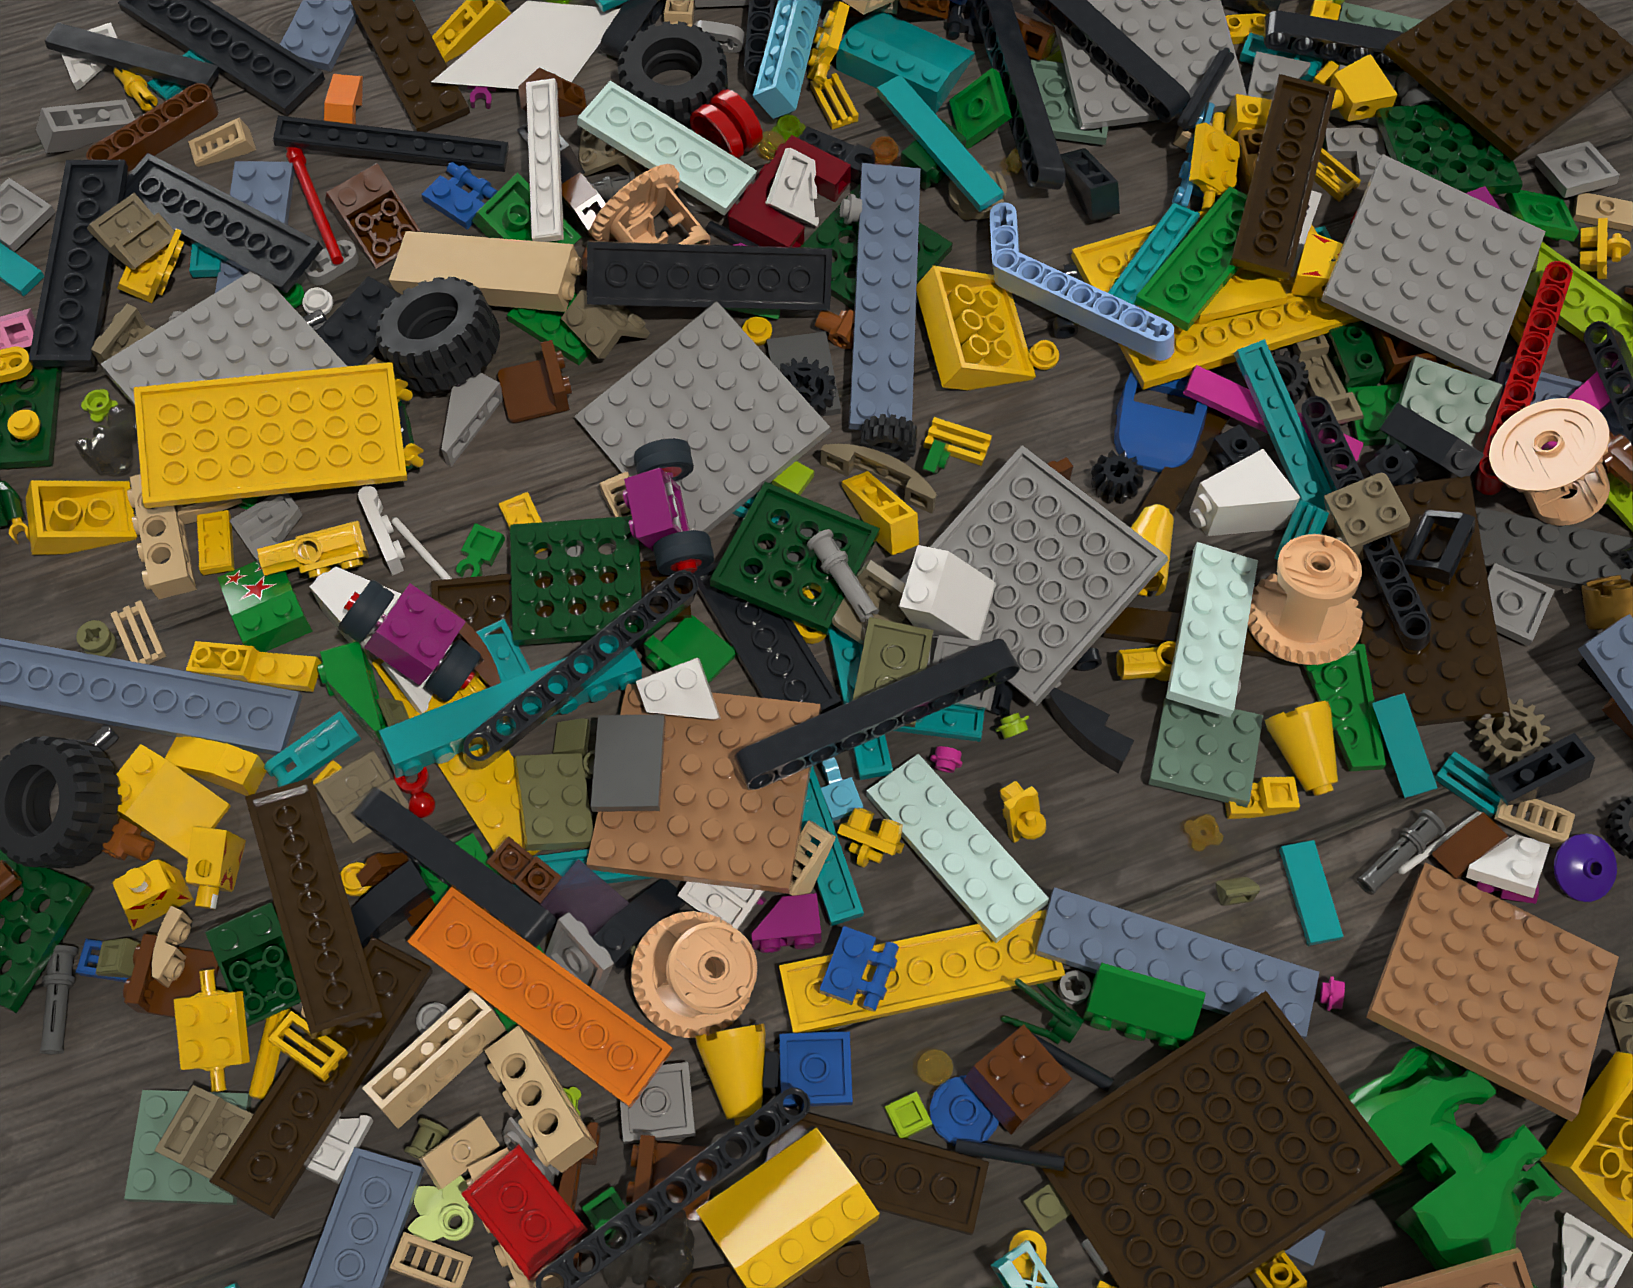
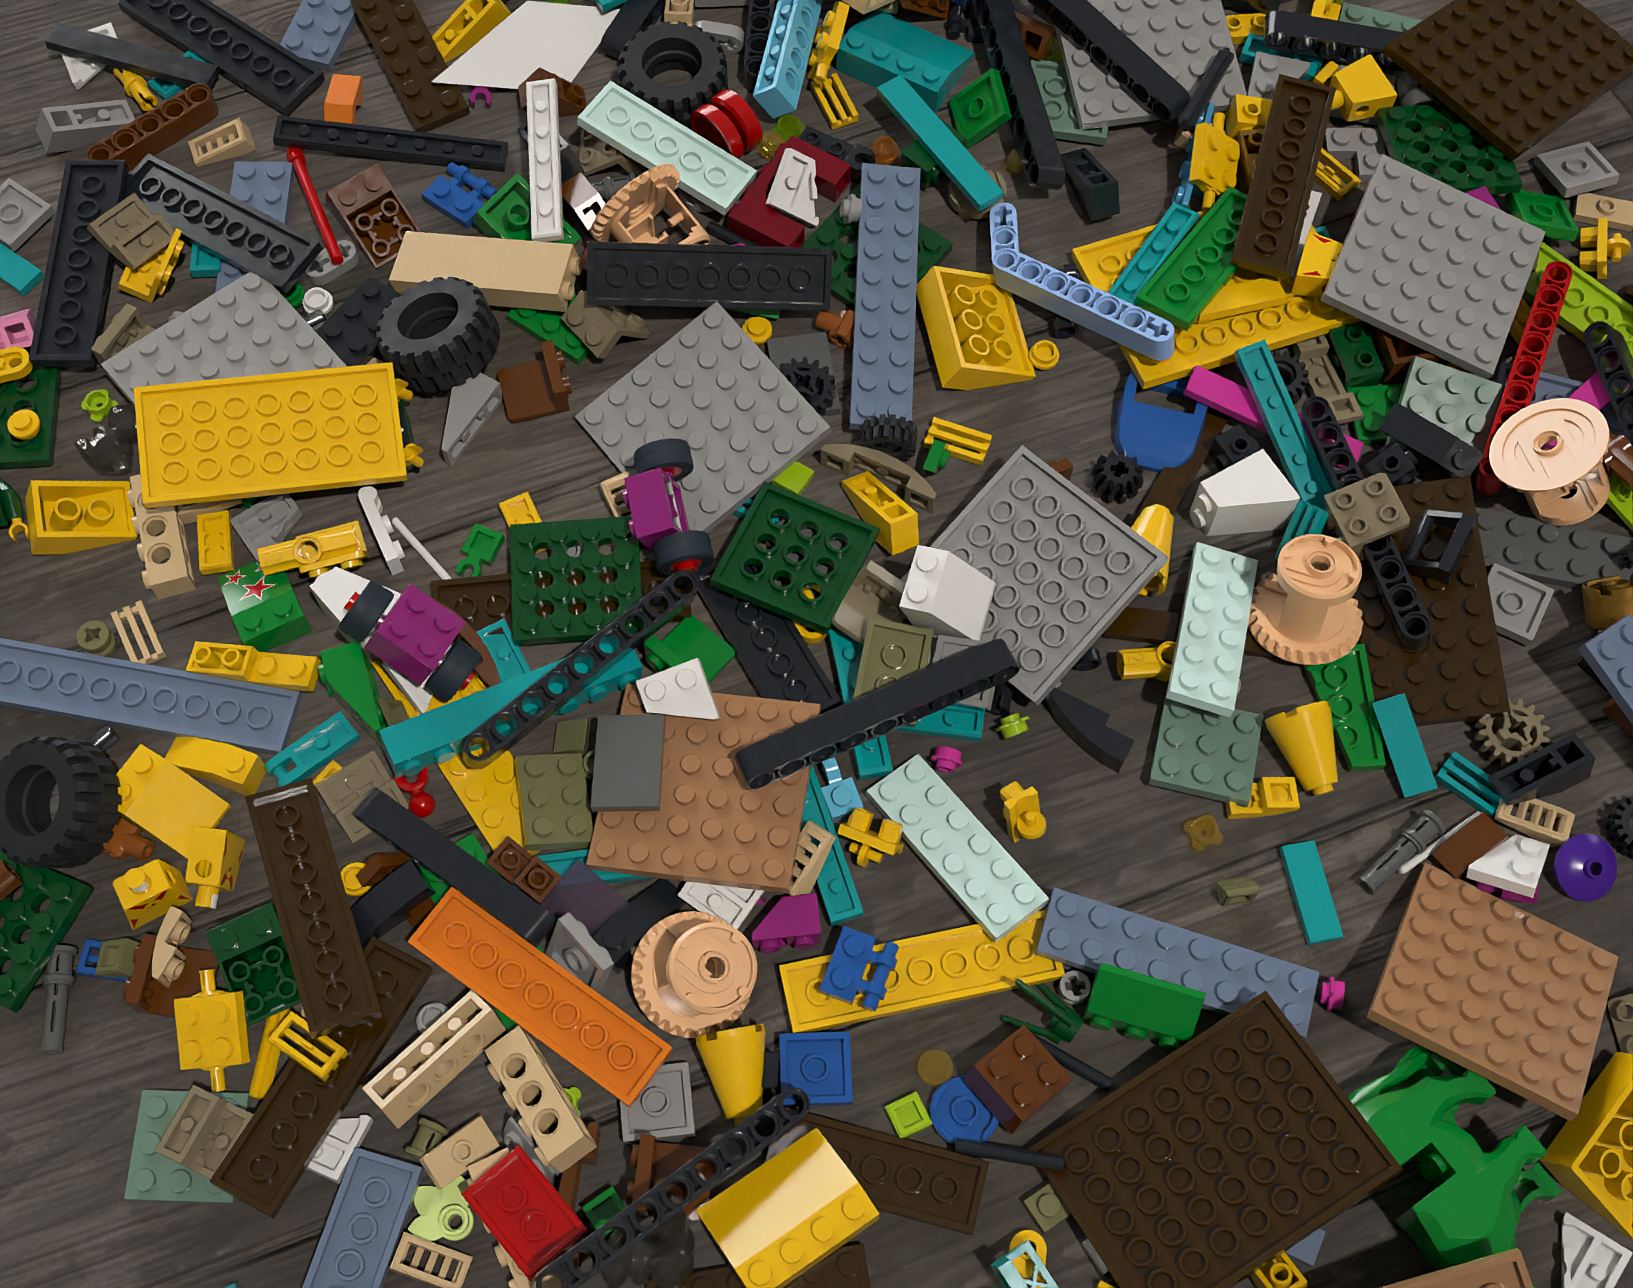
(835, 563): light grey pin -> none

